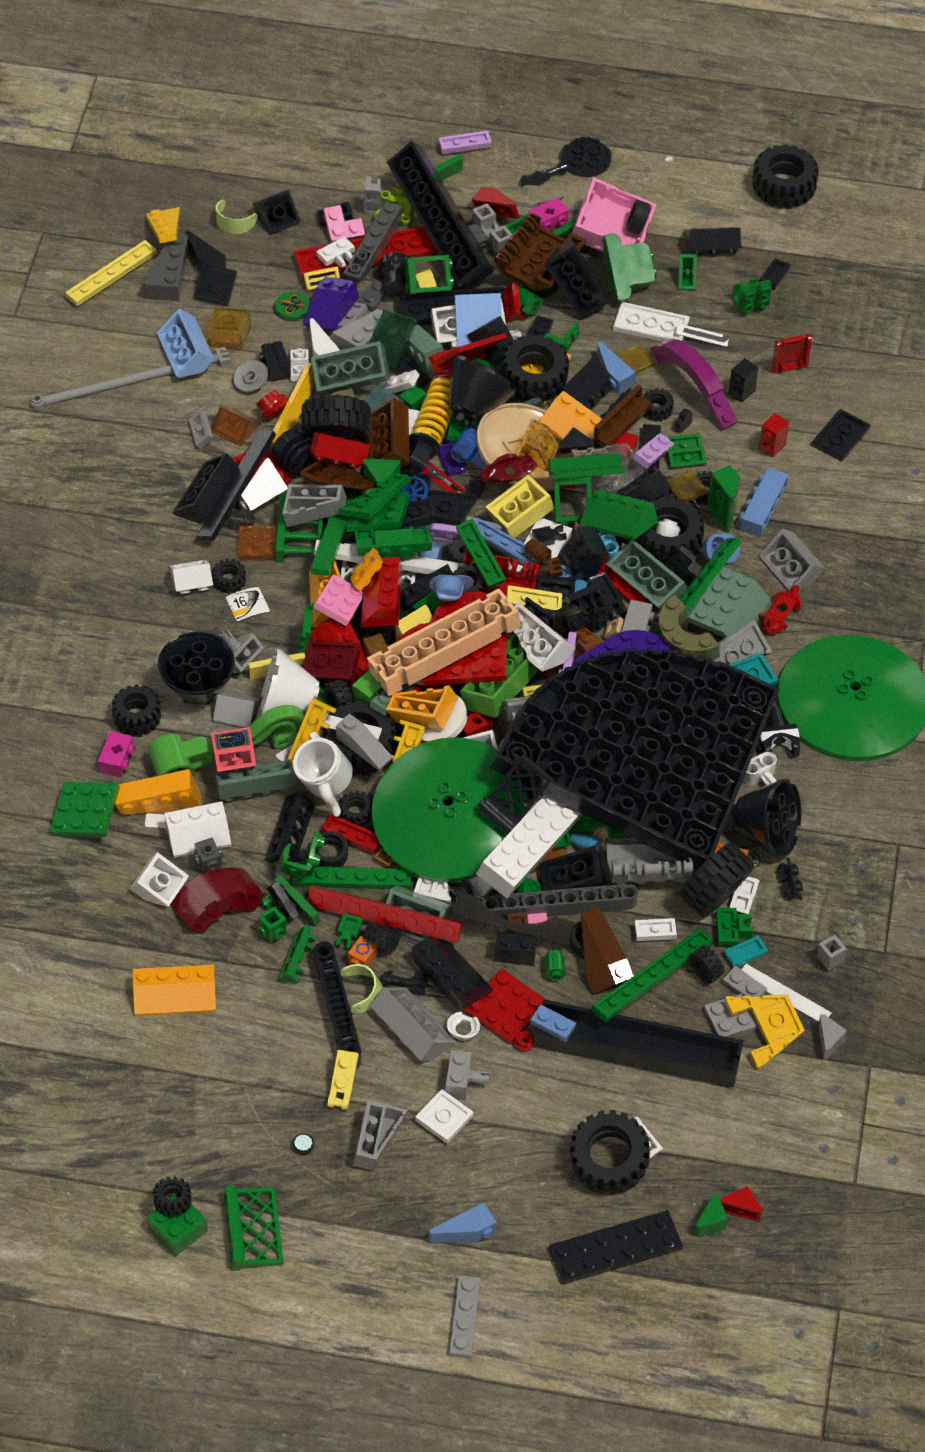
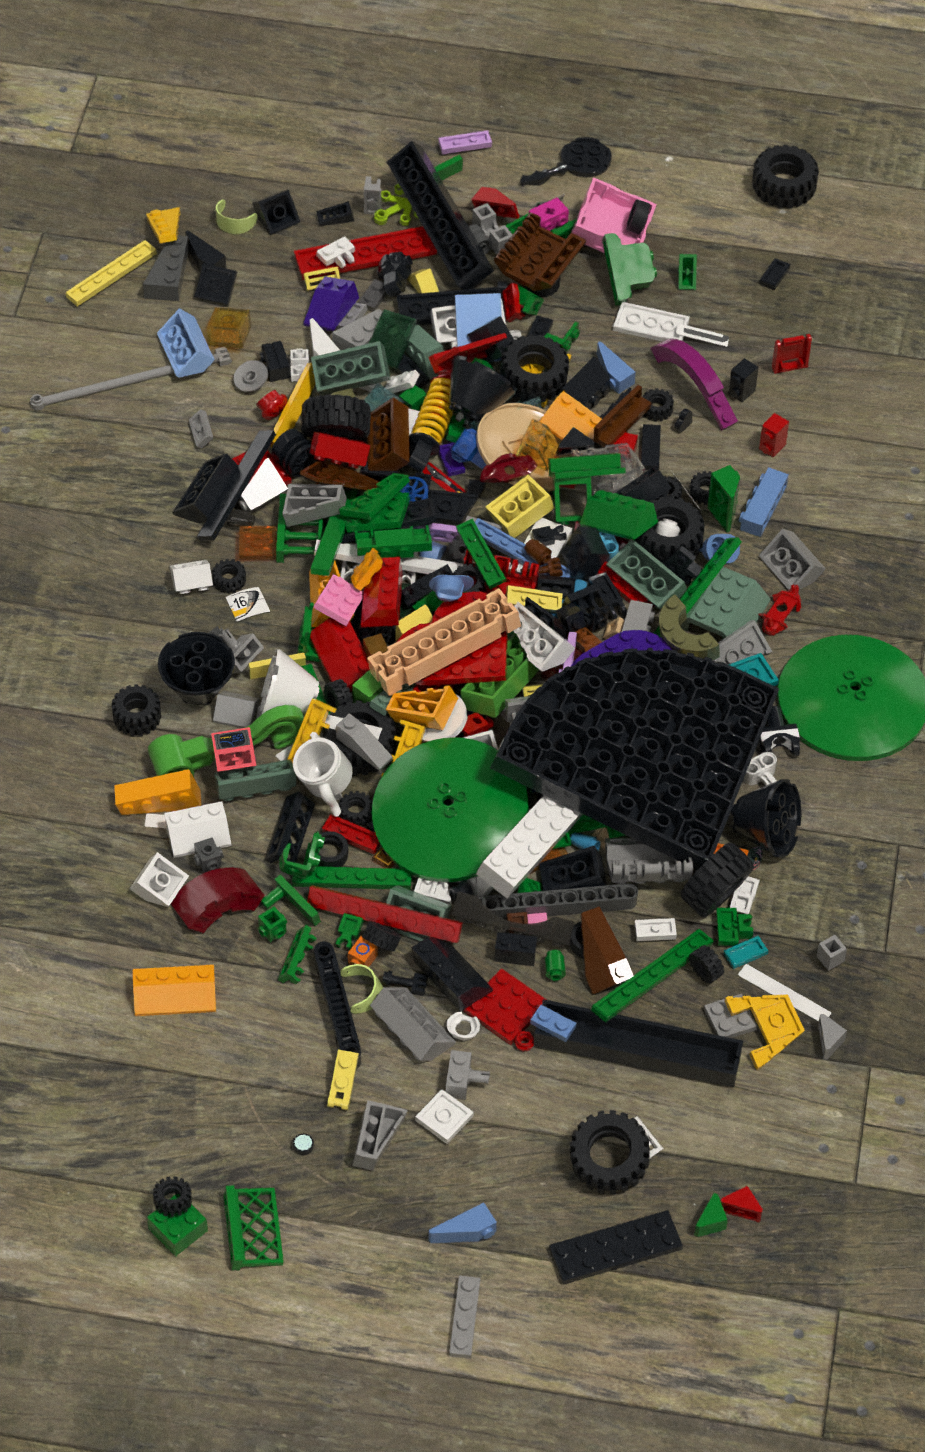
(84, 809): green plate -> none
(116, 754): dark pink brick -> none
(234, 425): clear orange slope -> none
(279, 895): black plate -> none
(292, 306): green tile -> none
(332, 660): dark red plate -> none
(339, 228): bright pink plate -> none
(375, 241): dark grey slope -> none
(379, 469): green slope -> none
(410, 271): green window -> none
(498, 811): black piece -> none
(576, 279): black slope -> none
(637, 358): clear yellow piece -> none
(653, 450): lavender plate -> none
(686, 451): green slope -> none
(687, 486): clear yellow piece -> none
(713, 239): black slope -> none
(743, 983): light grey plate -> none
(752, 295): green piece -> none
(789, 873): black hinge -> none
(840, 435): black tile -> none

